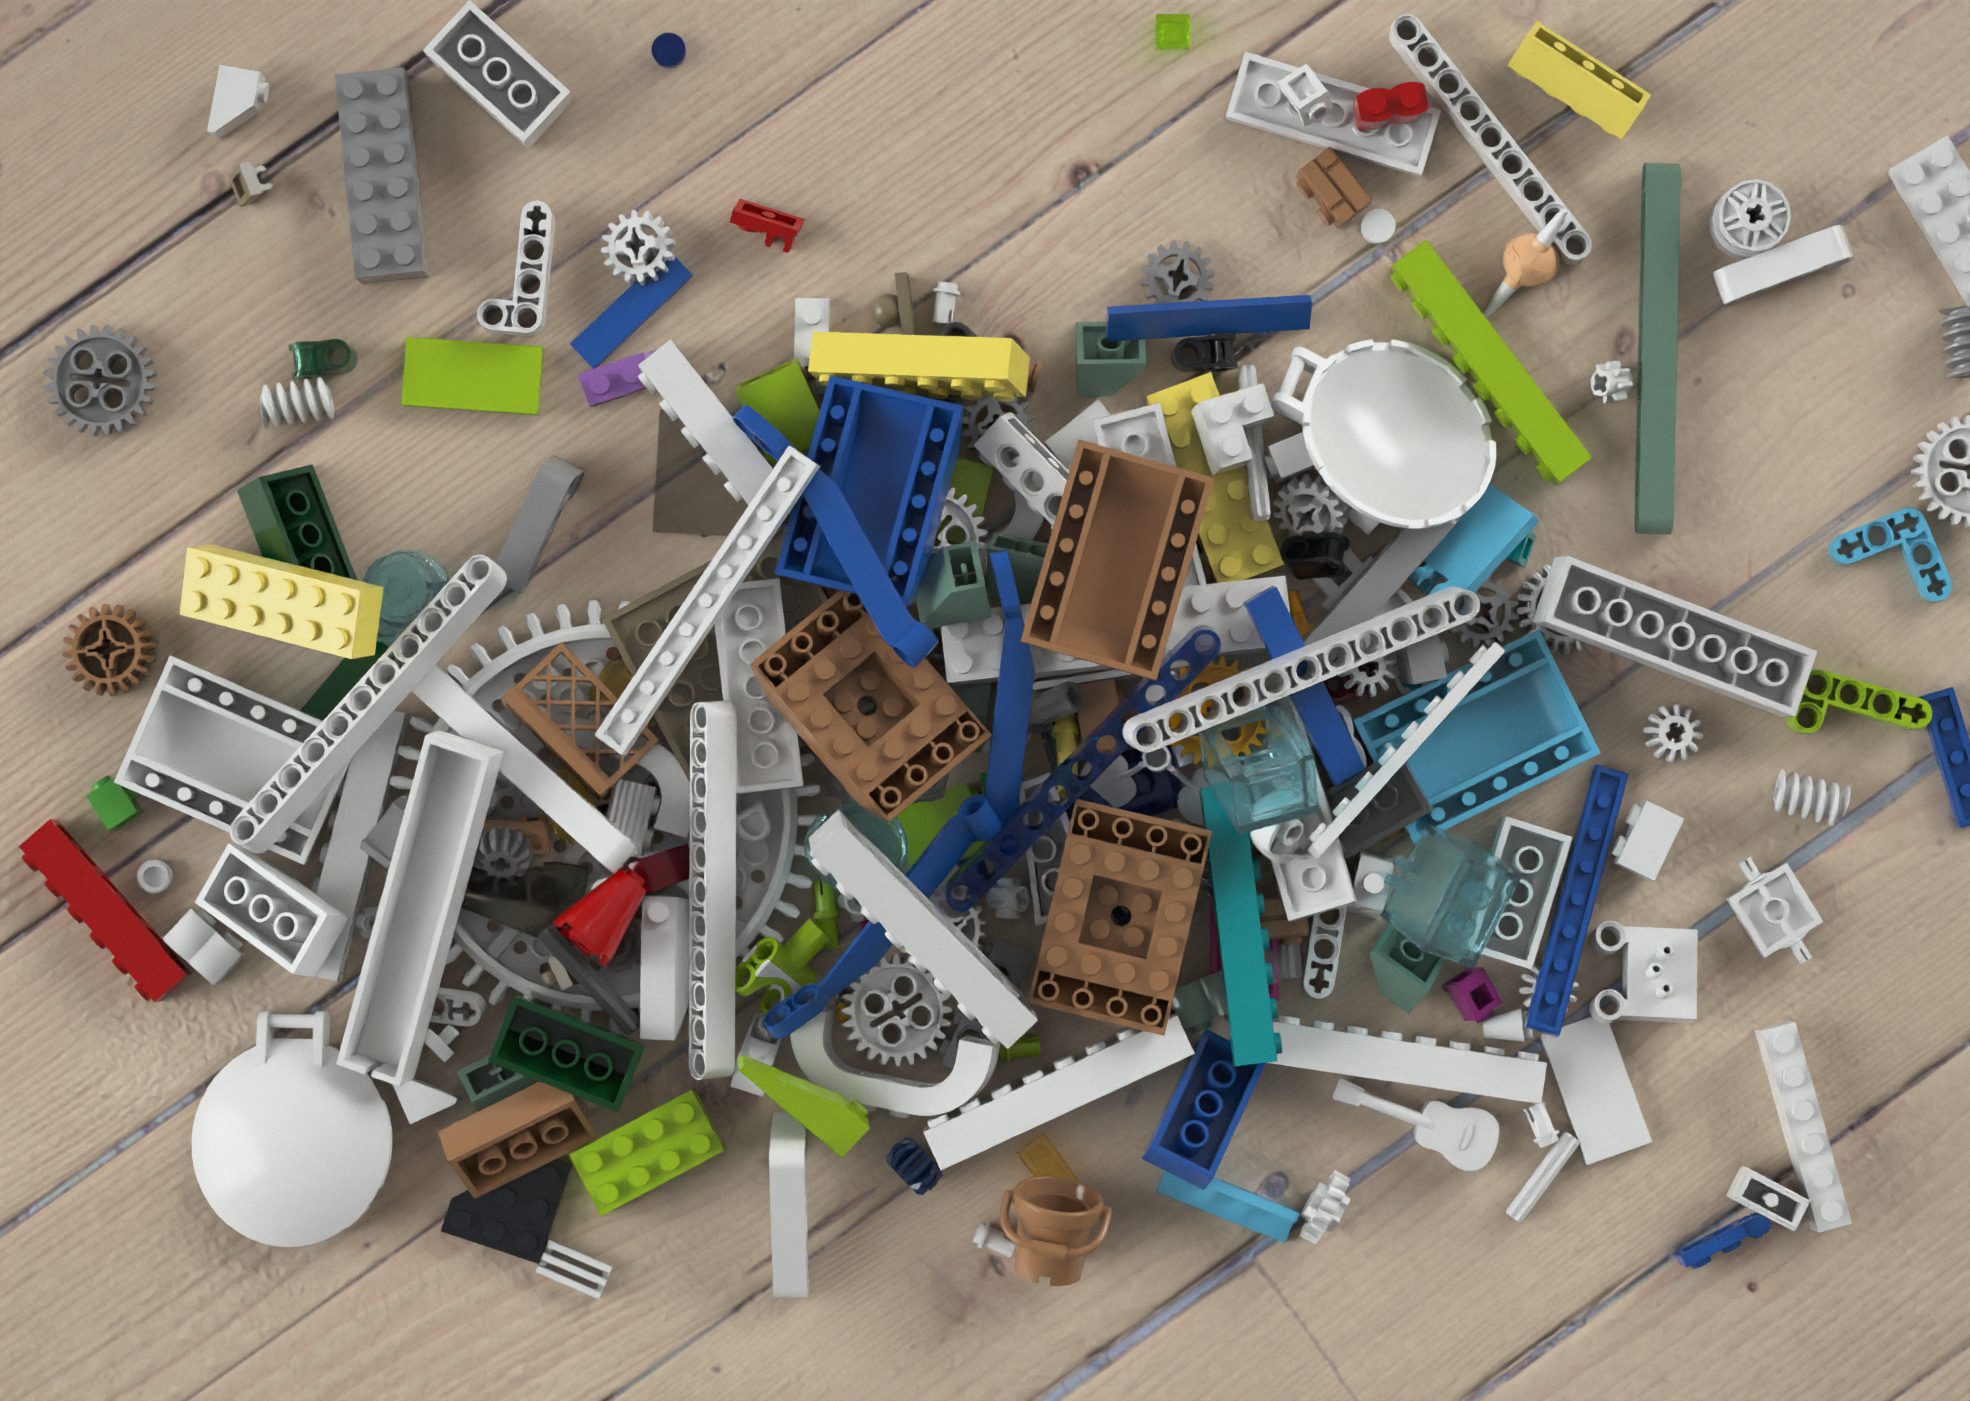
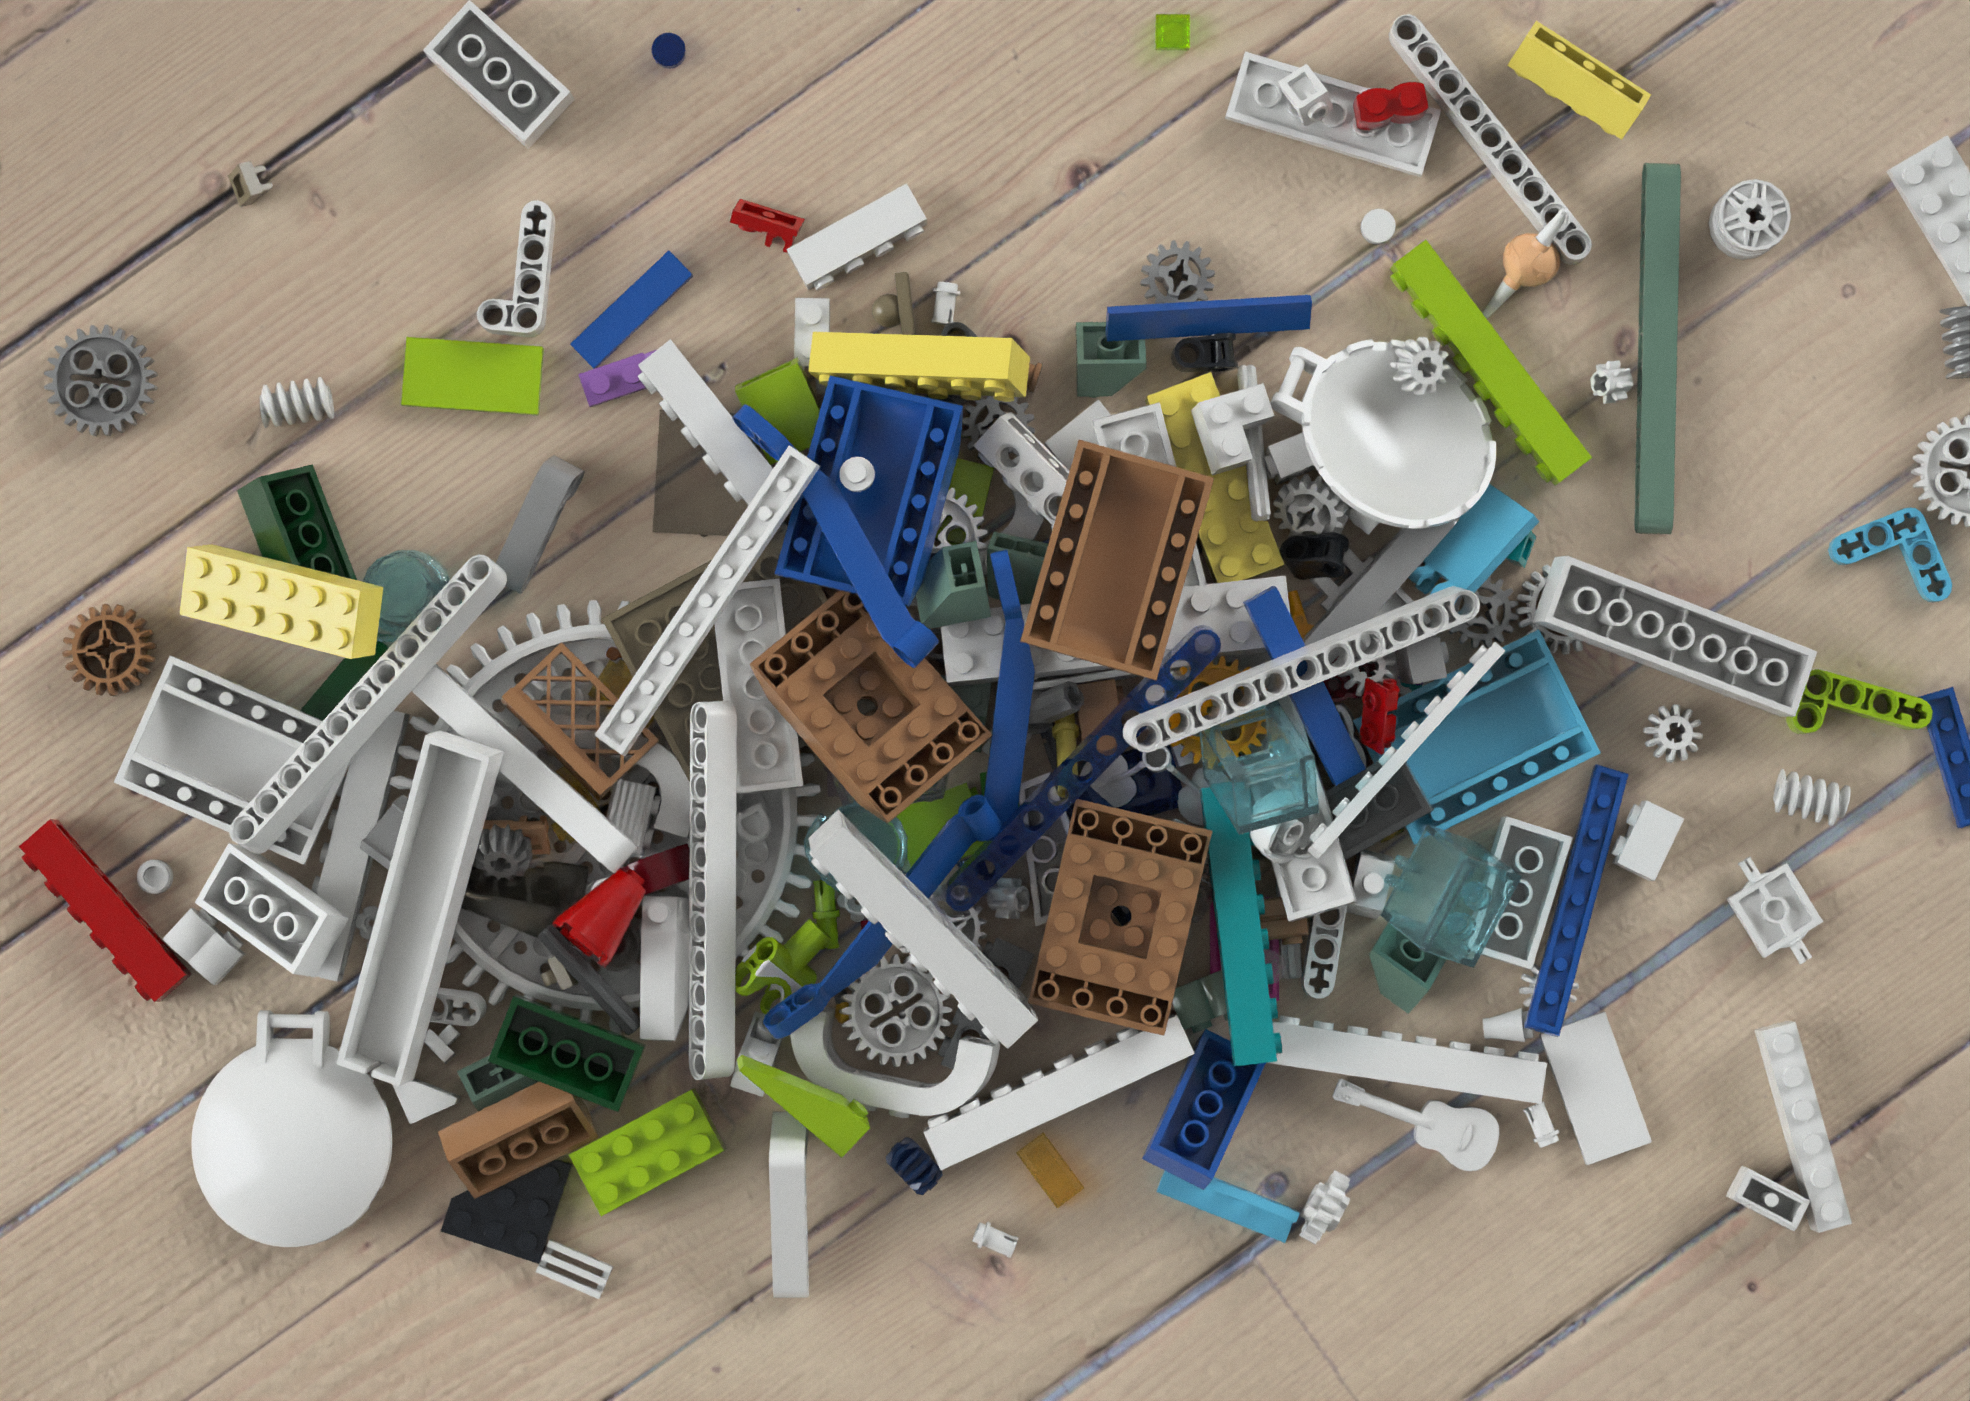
(114, 803): bright green brick -> none
(235, 99): white slope -> none
(314, 358): clear green piece -> none
(382, 175): light grey brick -> none
(652, 247): white gear -> none
(857, 237): none -> white brick
(857, 474): none -> white plate
(1023, 1047): lime pin -> none
(1054, 1227): medium nougat piece -> none
(1332, 188): medium nougat brick -> none
(1378, 727): none -> red hinge
(1420, 352): none -> white gear
(1483, 993): magenta brick -> none
(1542, 1177): white axle -> none
(1656, 974): white piece -> none
(1725, 1239): blue hinge -> none
(1783, 264): white beam -> none

